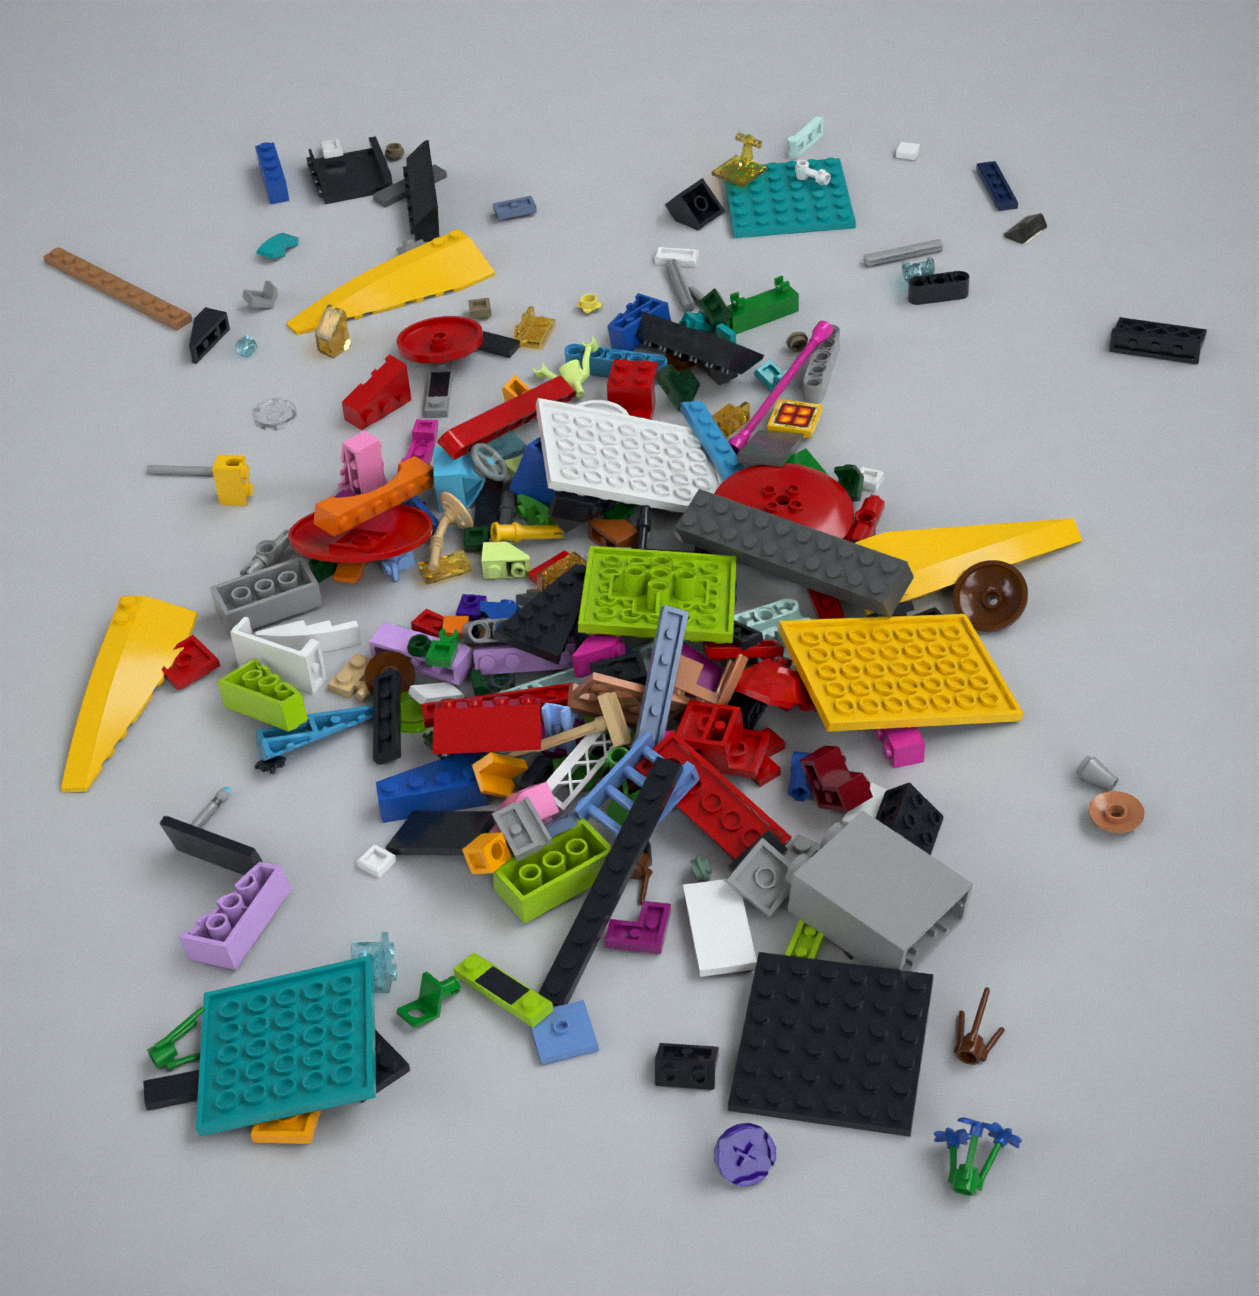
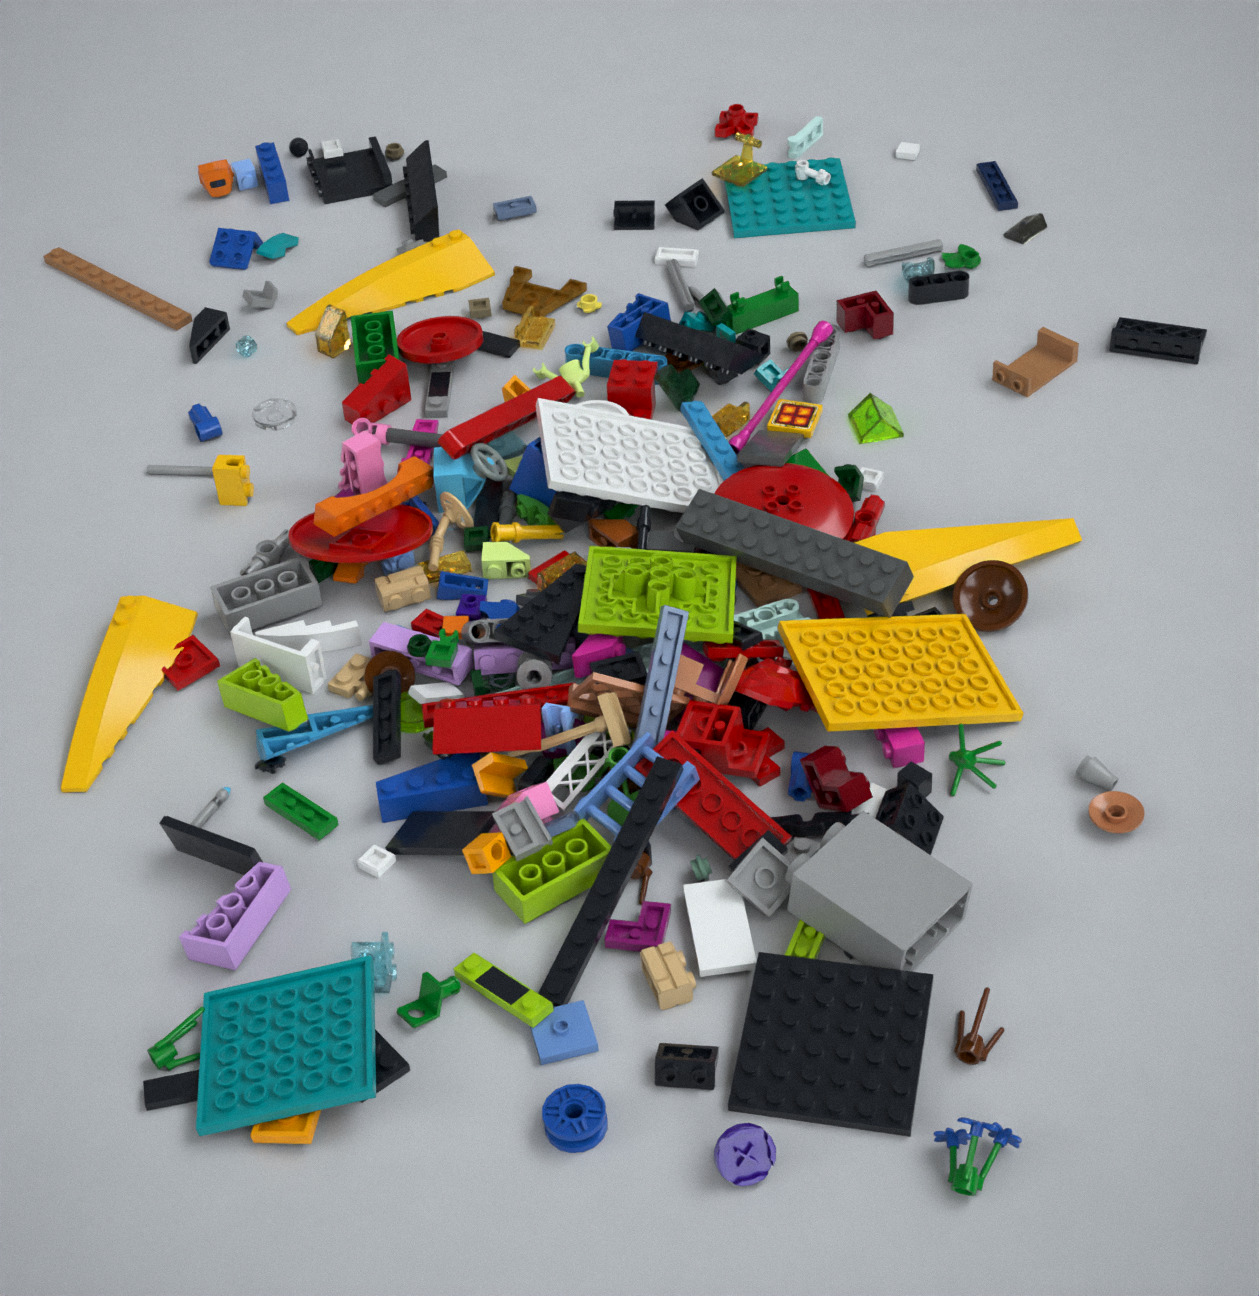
(205, 425): none -> blue piece
(216, 177): none -> orange helmet
(234, 248): none -> blue bracket
(244, 174): none -> light blue brick
(298, 147): none -> black plate
(300, 811): none -> green plate
(373, 341): none -> green brick
(388, 435): none -> dark grey piece
(402, 588): none -> tan brick
(453, 585): none -> blue slope
(533, 679): none -> light grey hose
(544, 299): none -> pearl gold wing
(575, 1118): none -> blue wheel
(634, 215): none -> black hinge
(667, 975): none -> tan brick
(736, 121): none -> red plant
(755, 341): none -> black brick
(764, 587): none -> medium nougat tile
(820, 822): none -> black piece
(866, 312): none -> dark red brick
(874, 421): none -> clear neon green slope
(917, 776): none -> black plate
(965, 257): none -> green plate
(967, 759): none -> green plant
(1038, 365): none -> medium nougat panel

